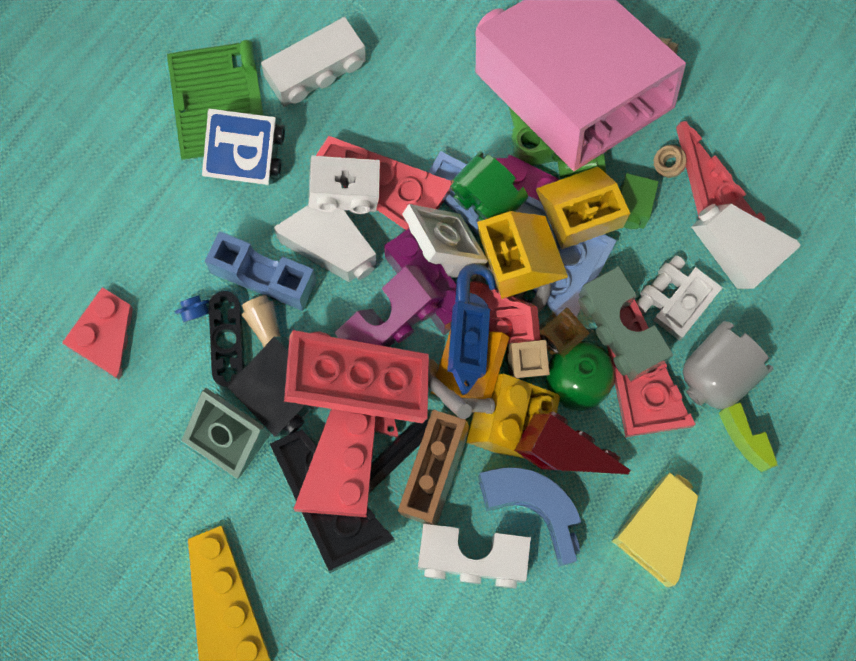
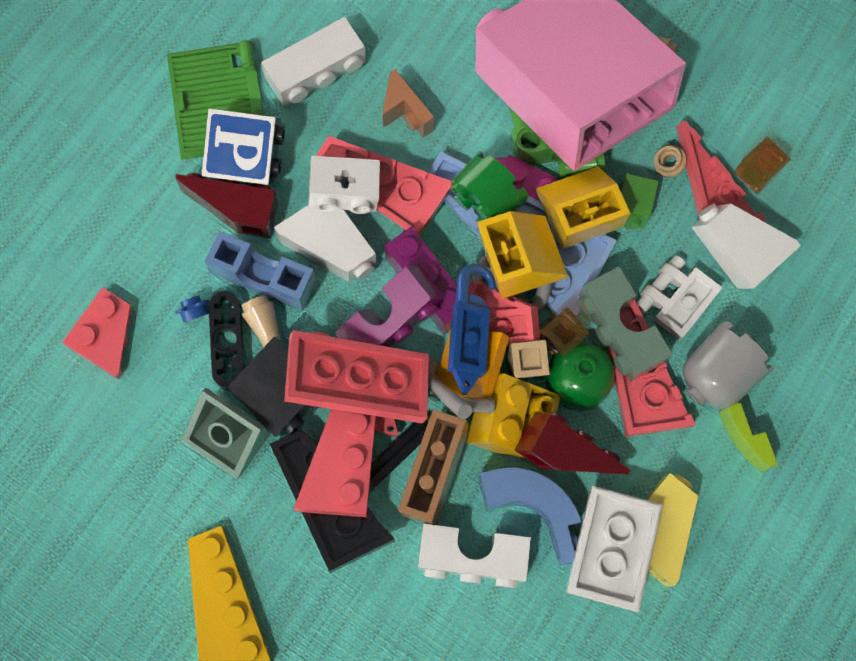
(241, 207): none -> dark red slope
(403, 101): none -> nougat slope
(444, 238): white plate -> none
(614, 549): none -> white tile
(762, 165): none -> clear orange brick

